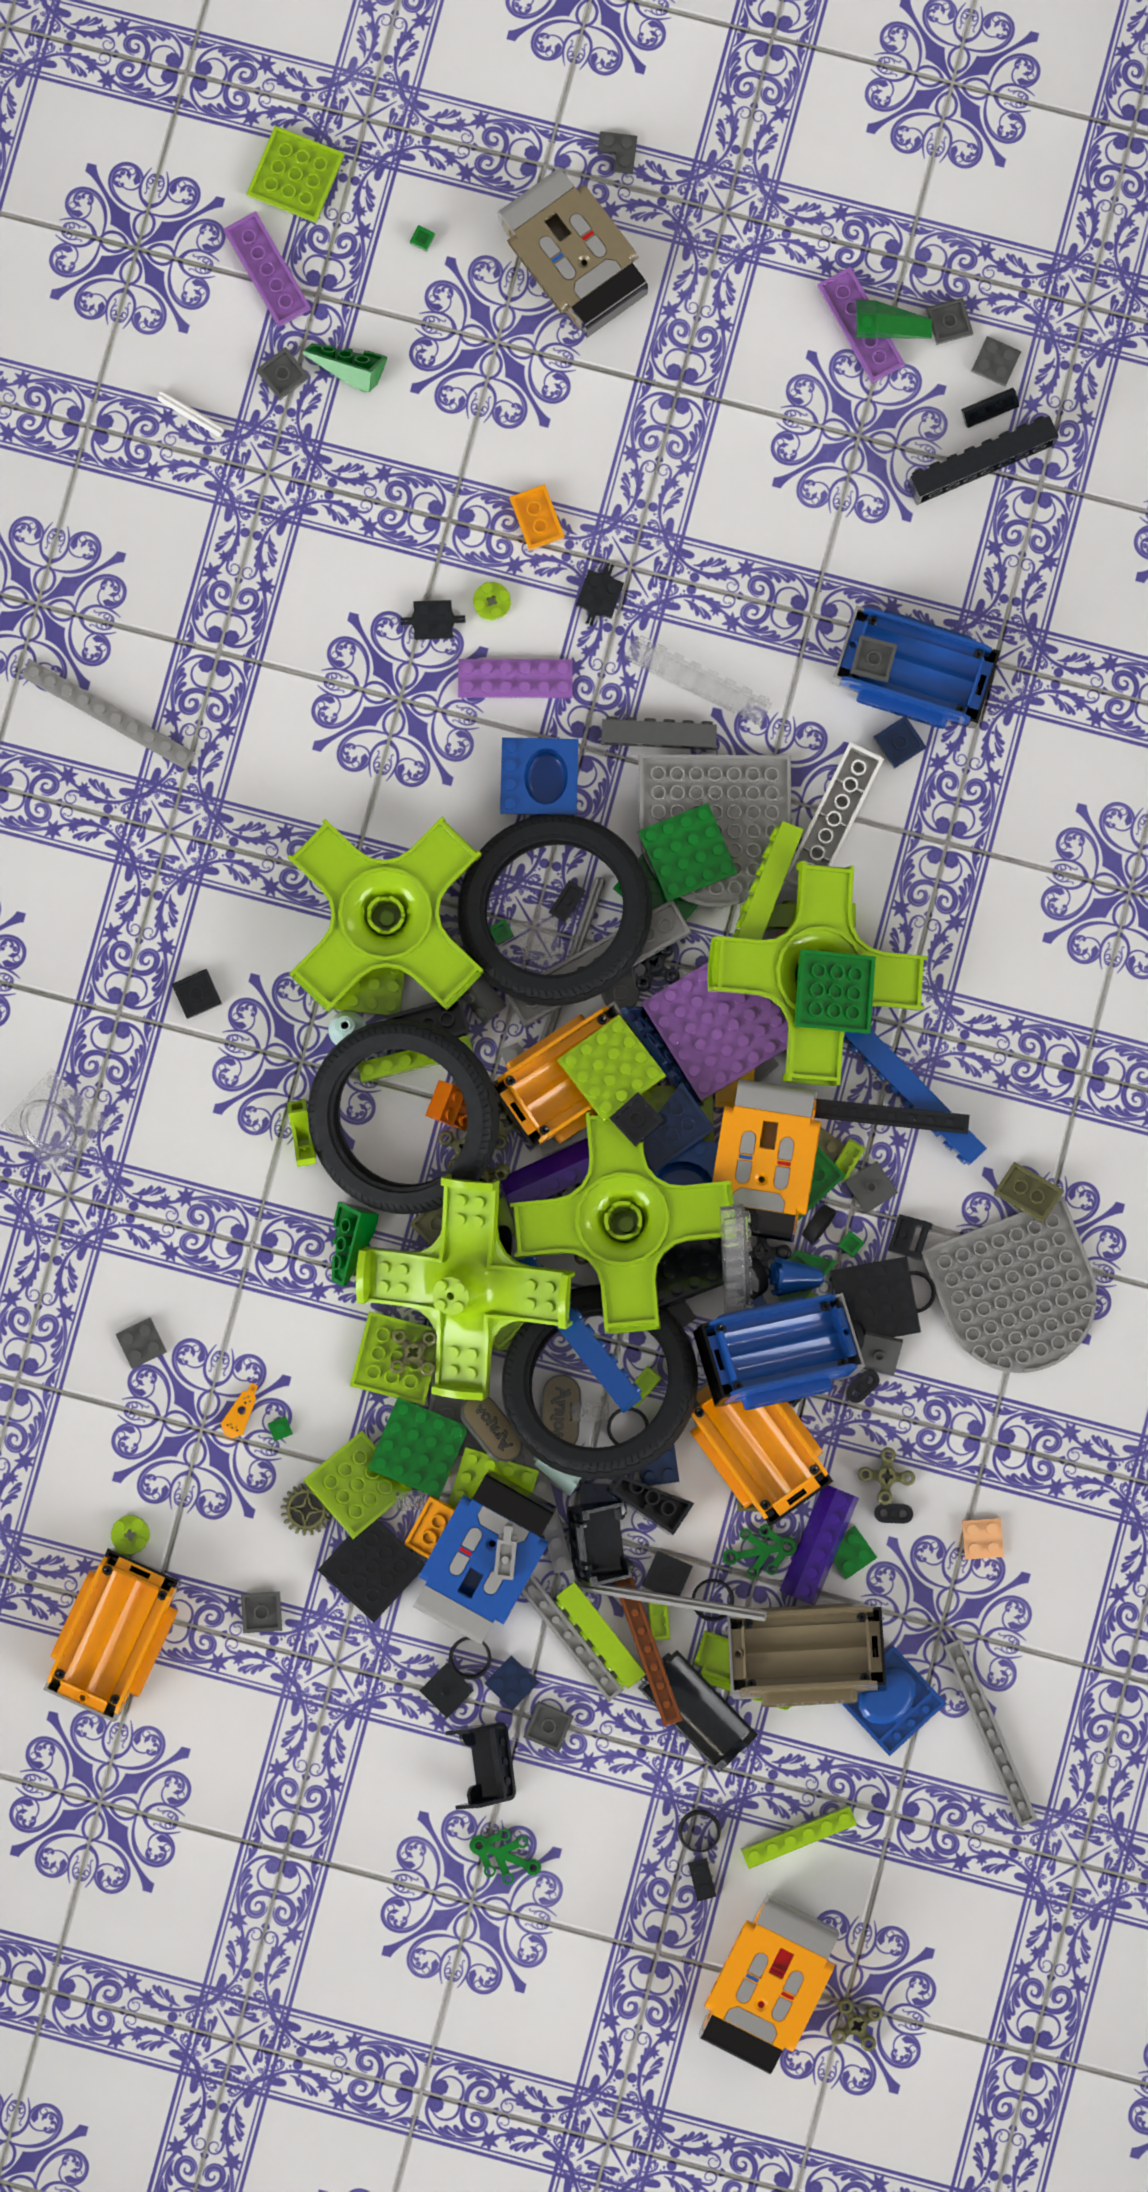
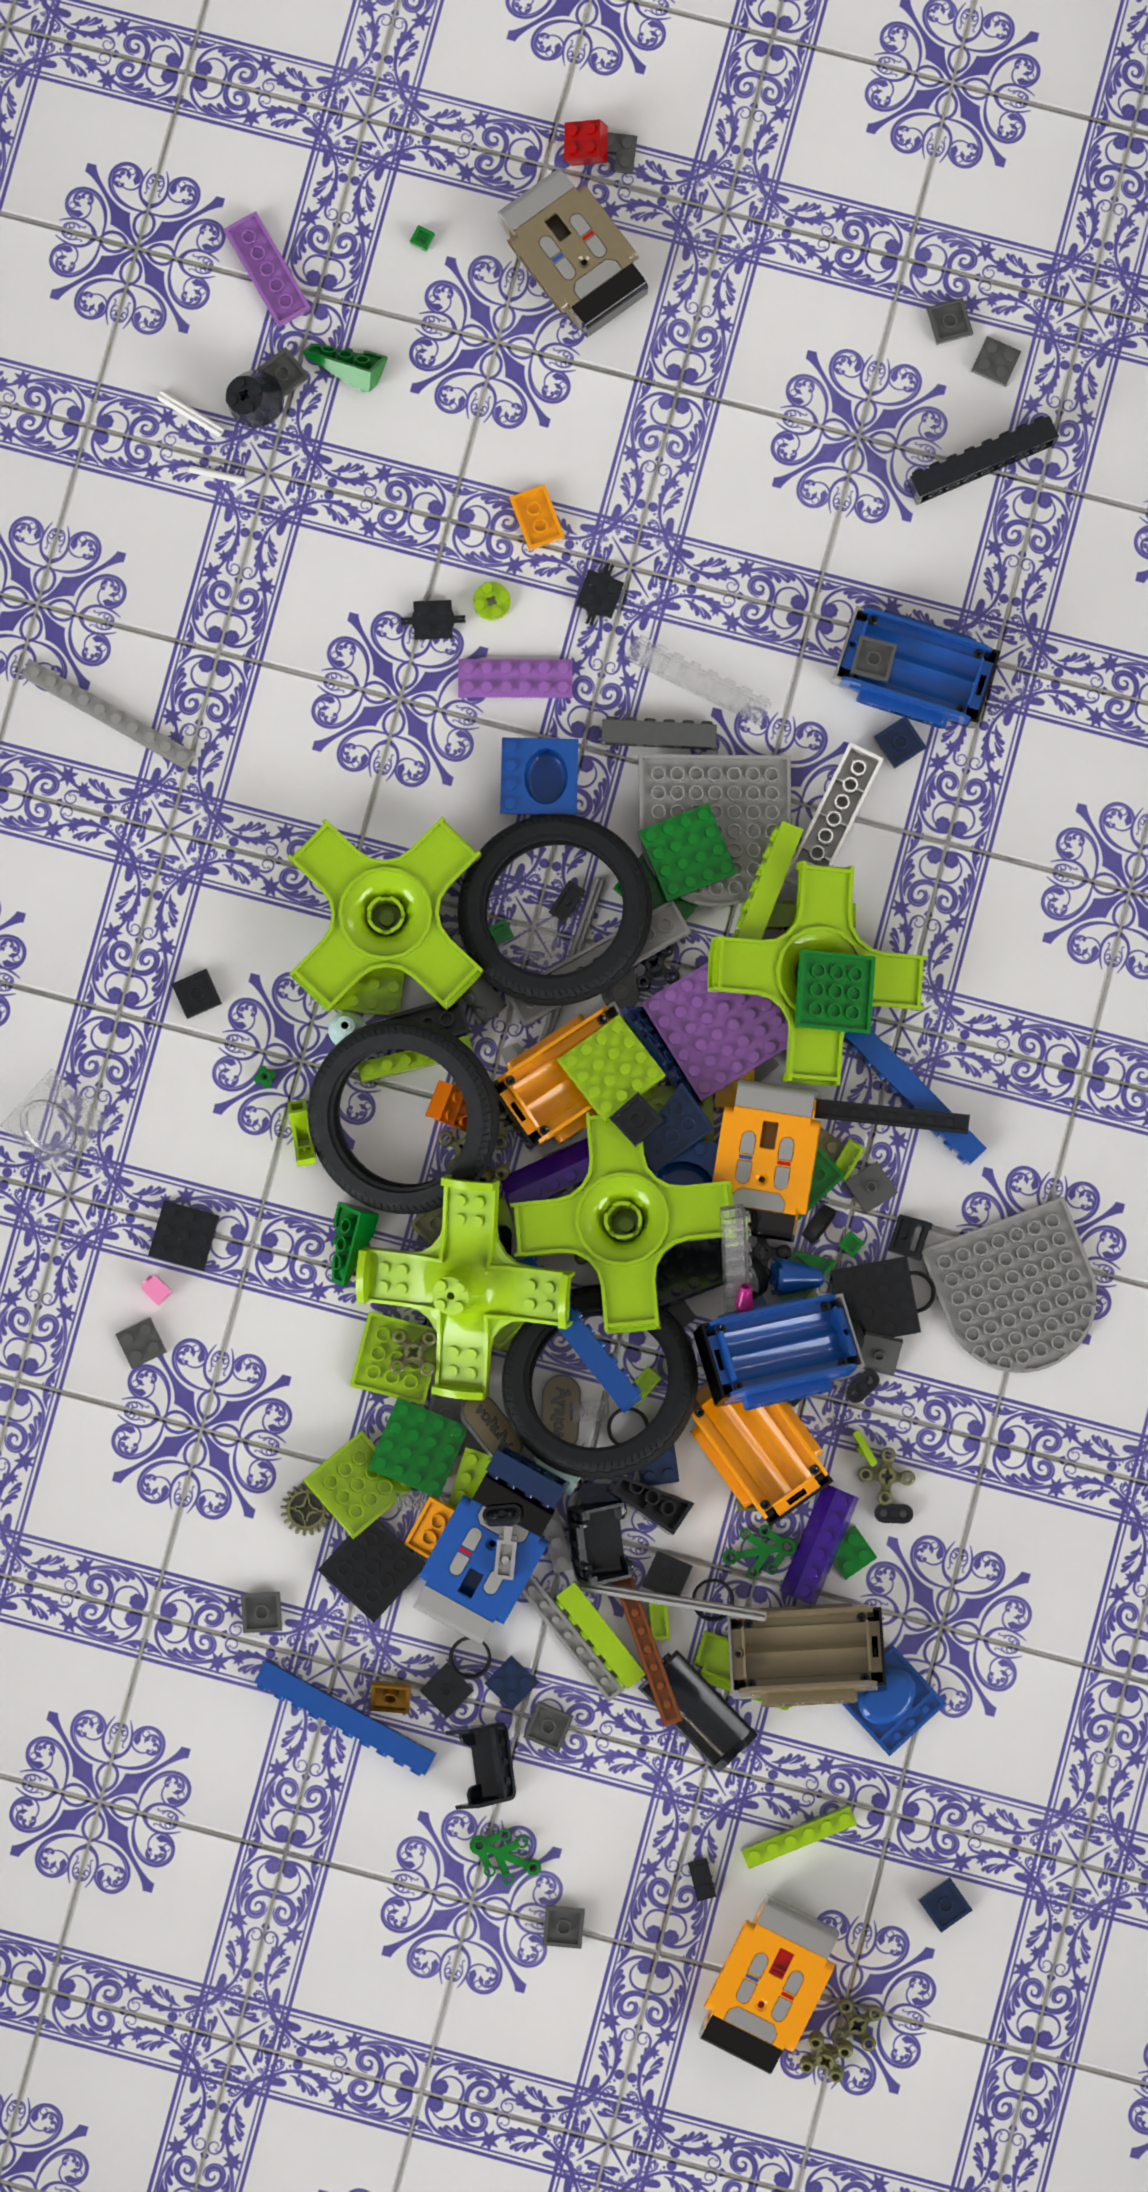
(113, 1634): light orange piece -> none
(136, 1525): lime plate -> none
(156, 1289): none -> bright pink brick
(184, 1235): none -> black plate
(217, 474): none -> white piece
(235, 1417): light orange piece -> none
(264, 398): none -> black cone
(264, 1071): none -> green plate
(280, 1428): green plate -> none
(295, 174): lime plate -> none
(345, 1717): none -> blue brick
(390, 1696): none -> pearl gold slope
(502, 1515): none -> black plate
(527, 1476): none -> dark blue brick
(563, 1926): none -> dark grey plate
(585, 142): none -> red brick
(693, 1813): black tyre -> none
(744, 1299): none -> dark pink cone
(826, 2056): none -> olive gear
(863, 1448): none -> lime plate
(876, 355): medium lavender plate -> none
(886, 321): green wedge -> none
(945, 1904): none -> dark blue plate
(982, 1538): light nougat plate -> none
(990, 407): black plate -> none
(990, 1732): light grey plate -> none
(1028, 1192): olive plate -> none

